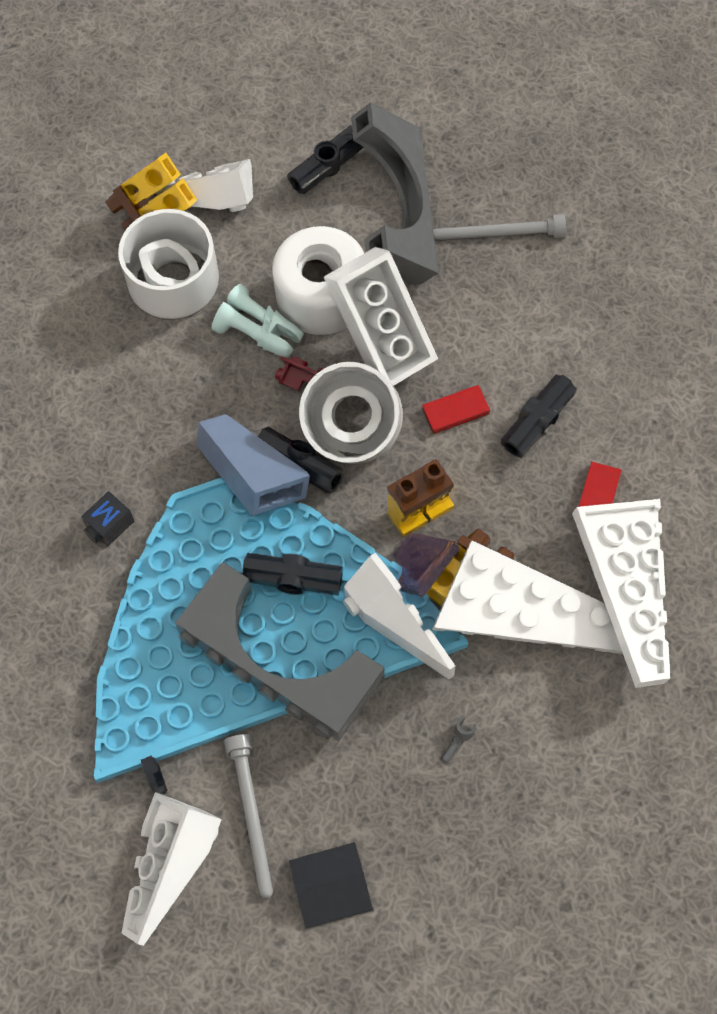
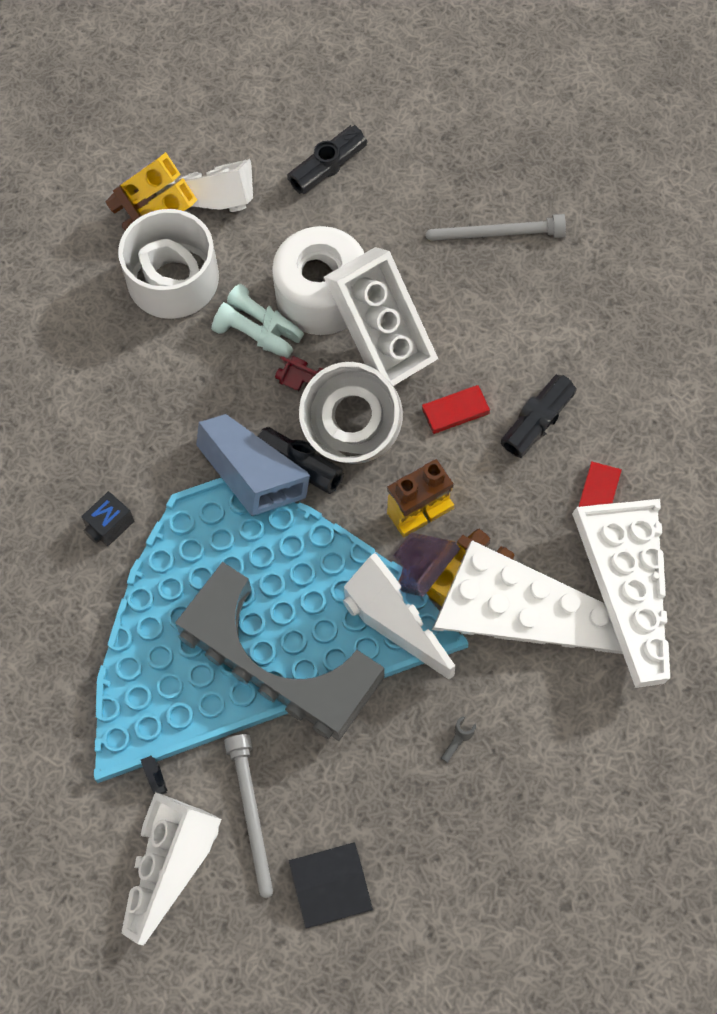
(293, 574): black piece -> none
(400, 151): dark grey arch -> none

